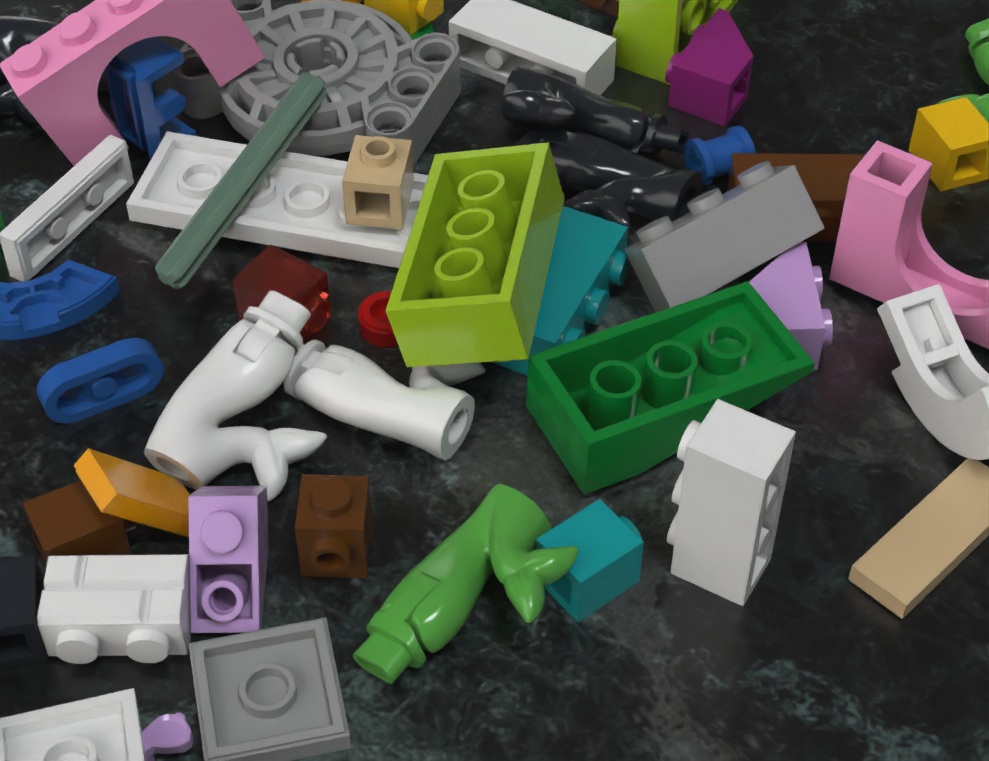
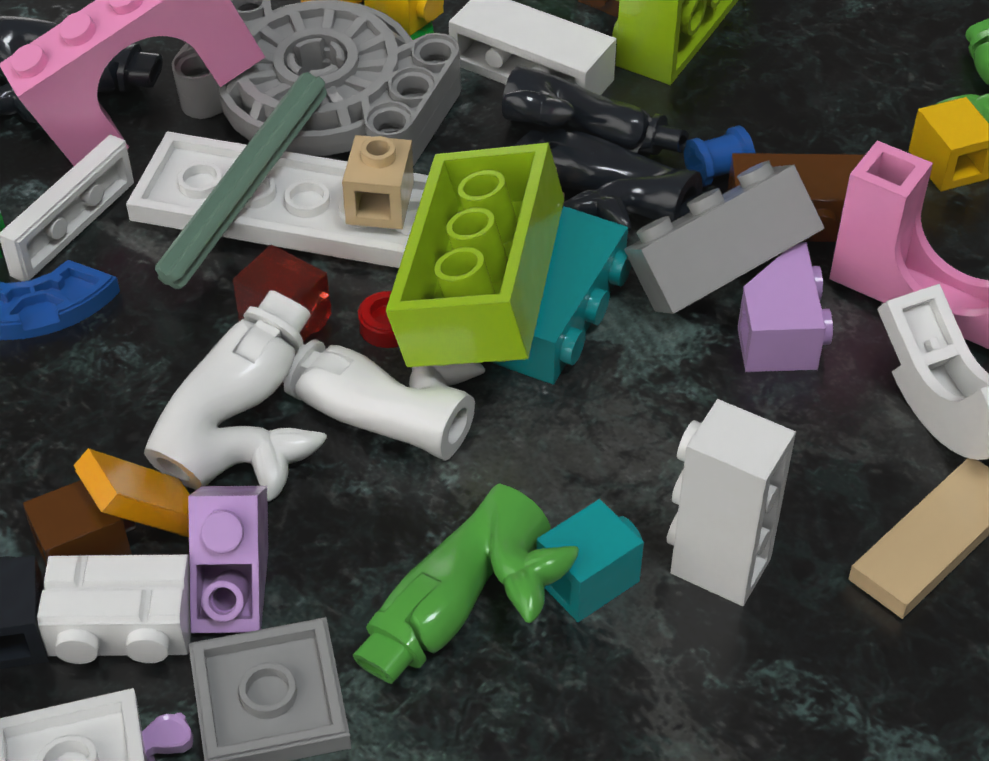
(100, 380): blue plate -> none
(137, 109): blue window -> none
(334, 526): reddish brown brick -> none
(632, 390): green slope -> none
(712, 71): magenta slope -> none

